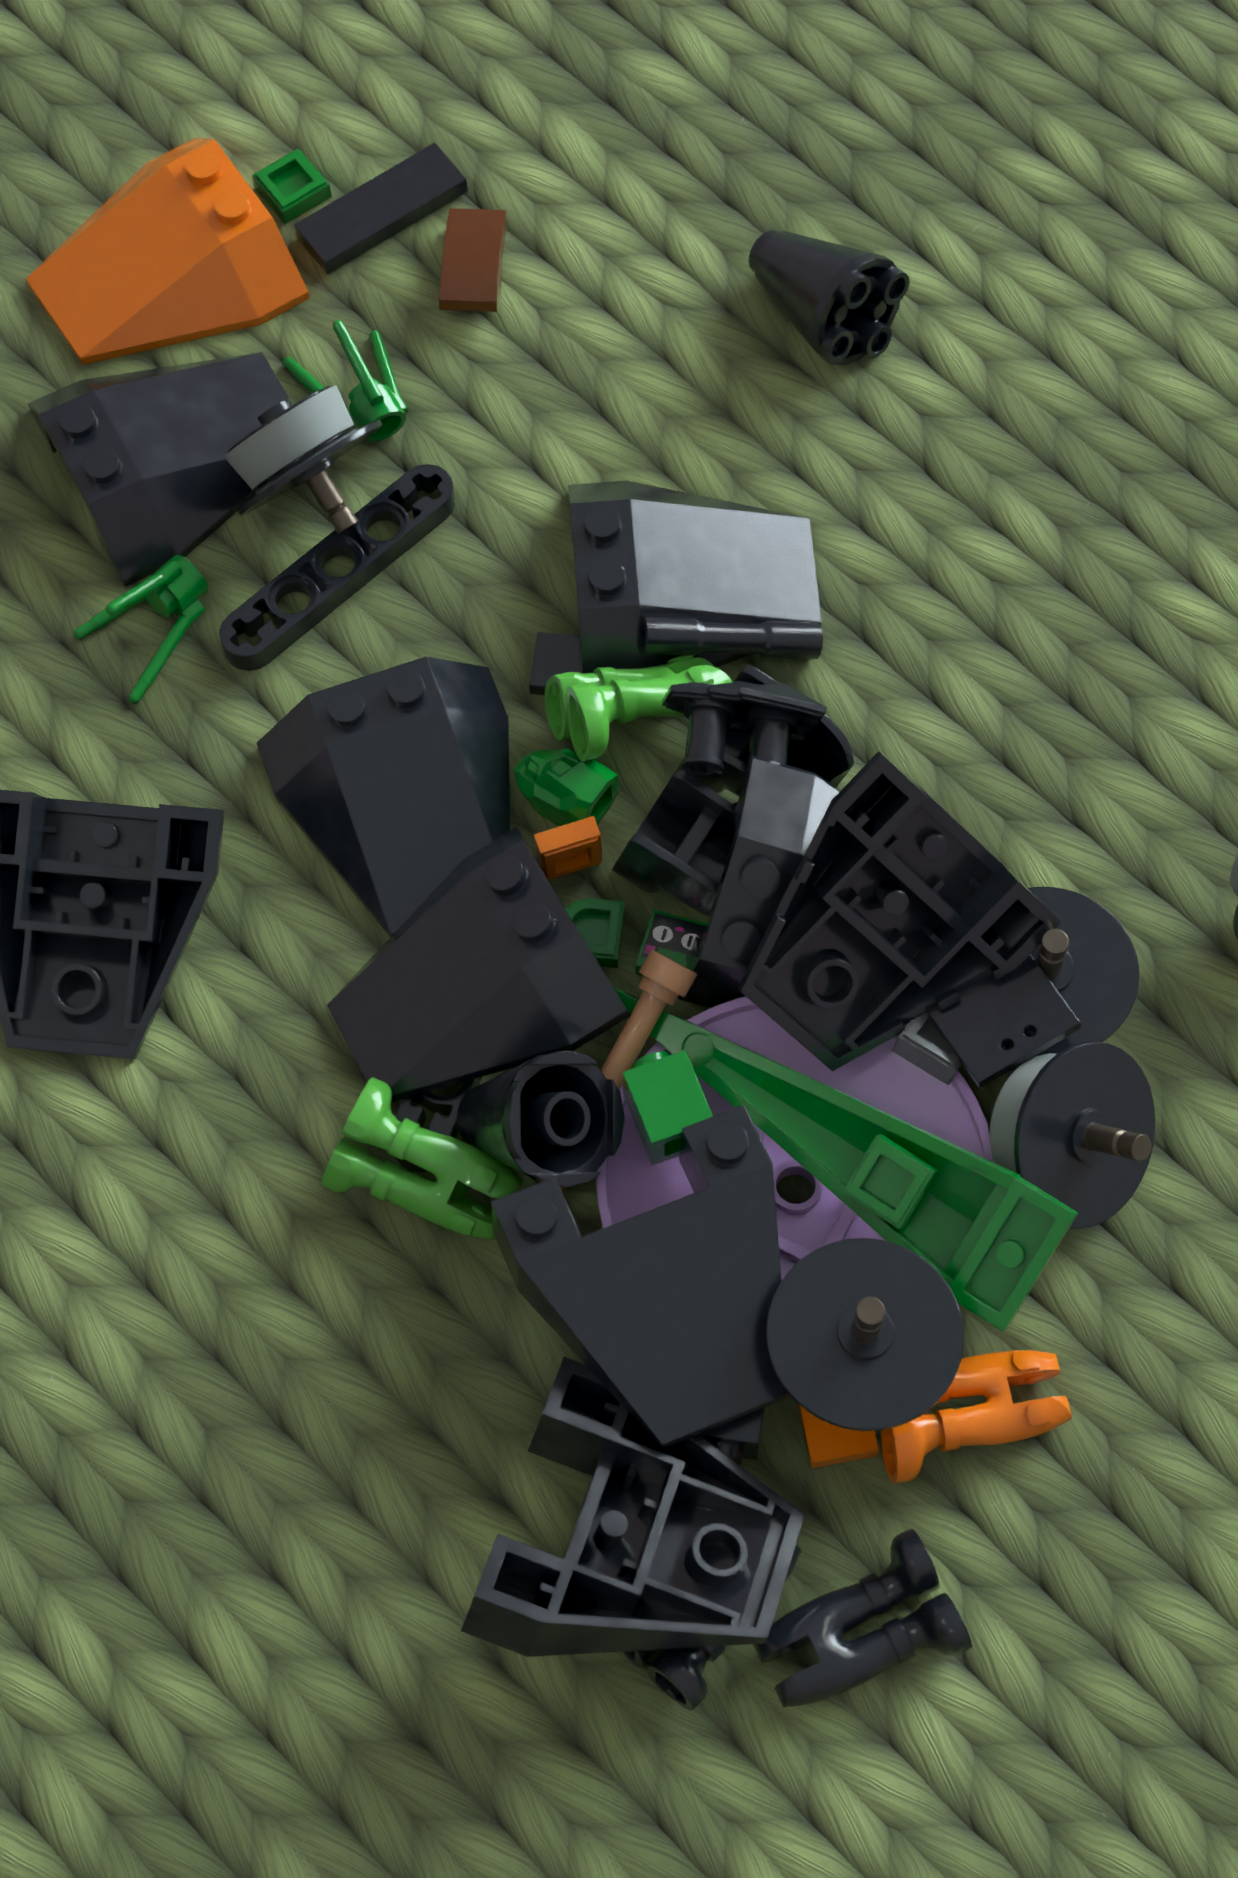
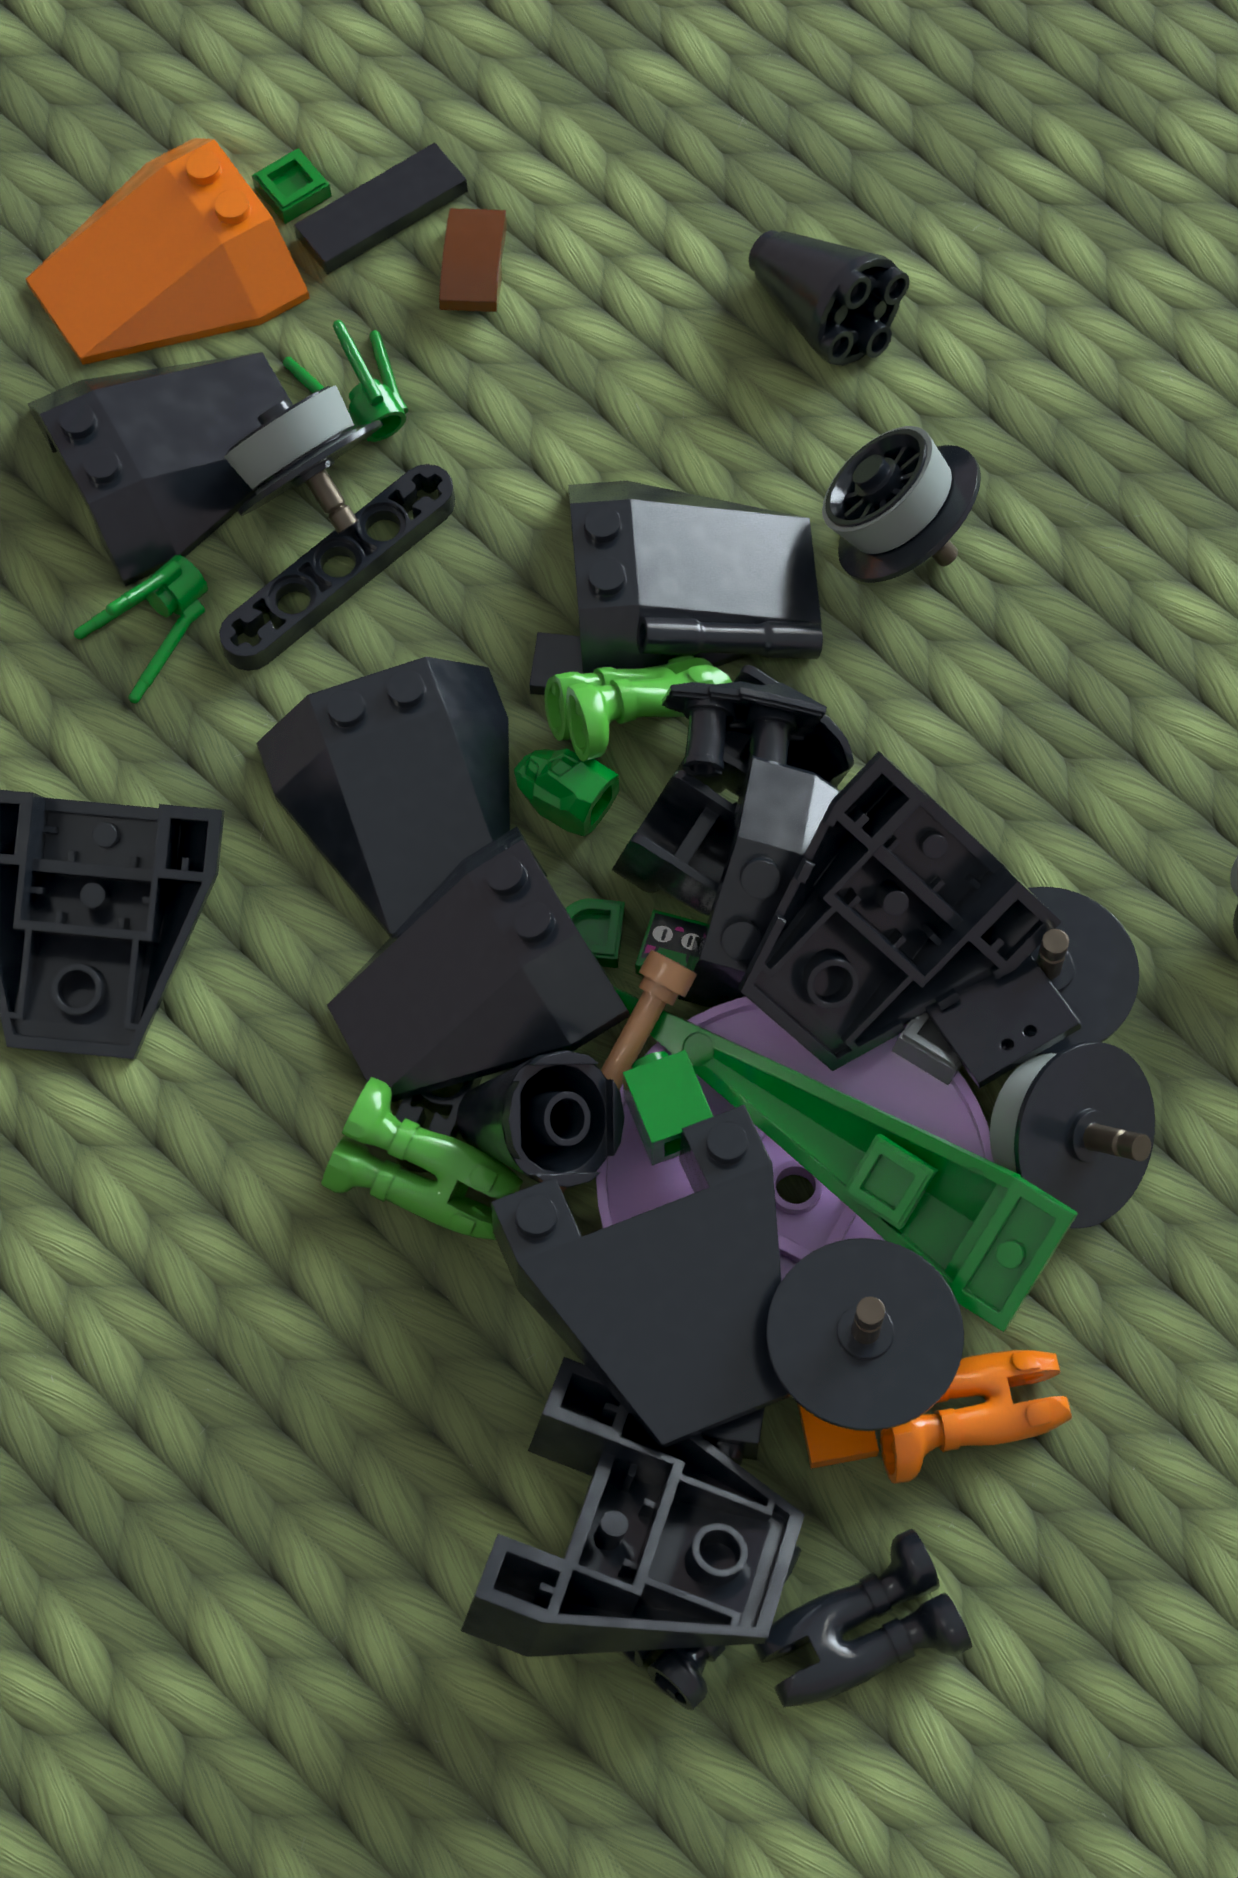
(569, 847): orange tile -> none
(900, 504): none -> black piece

